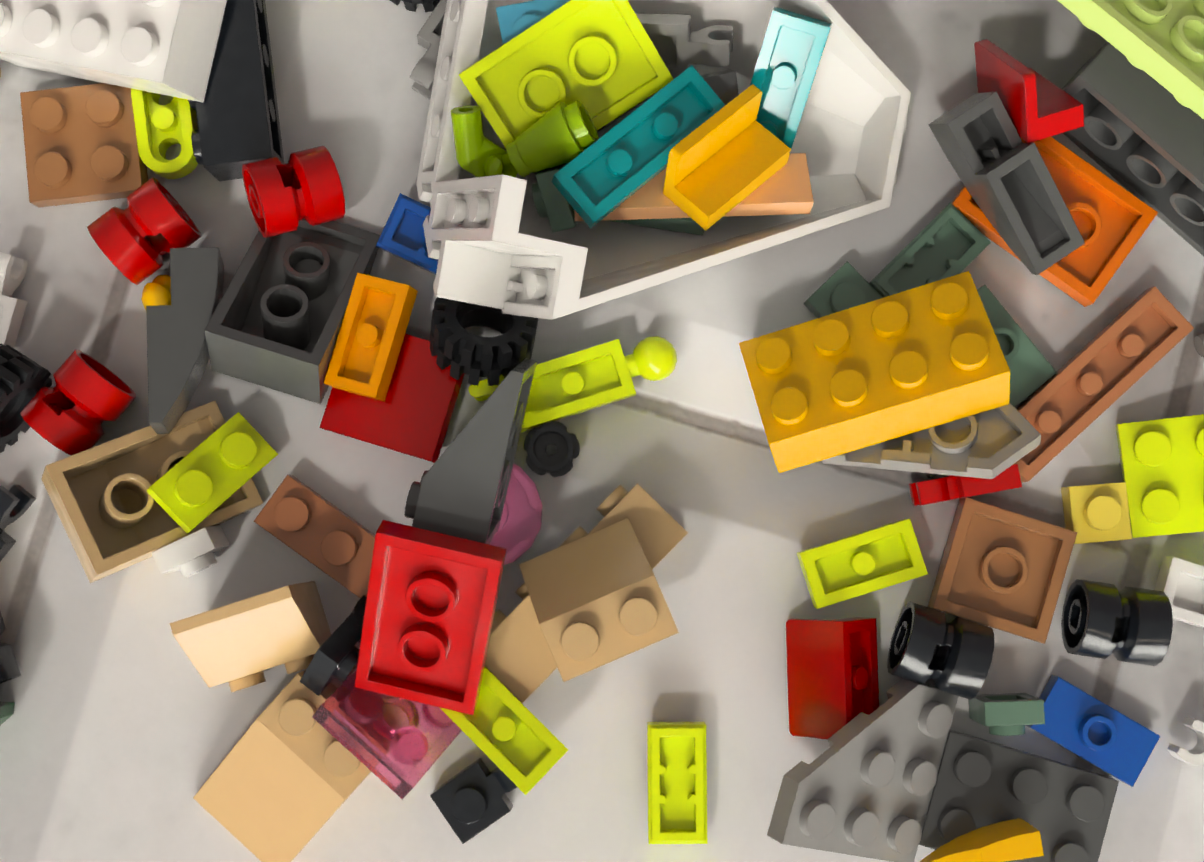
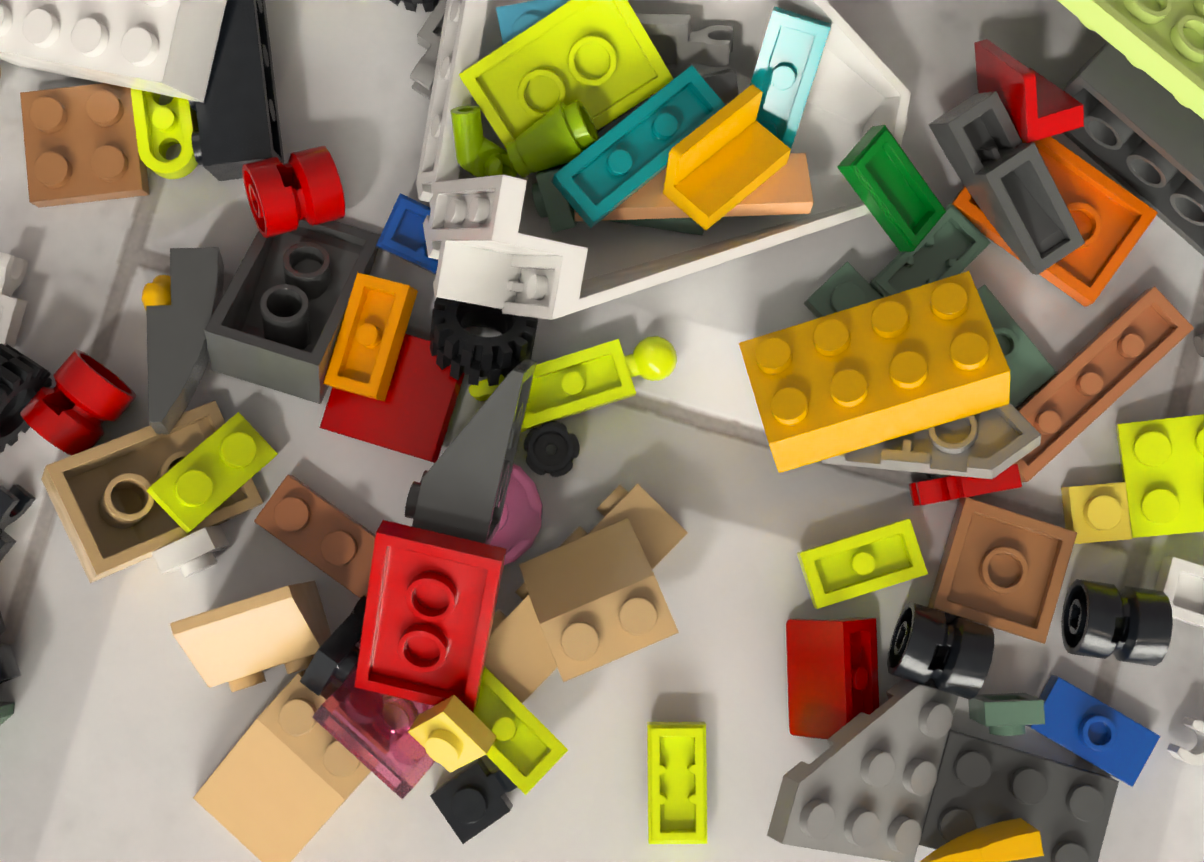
(143, 231): red wheel -> none
(452, 734): none -> light yellow plate
(892, 188): none -> green tile

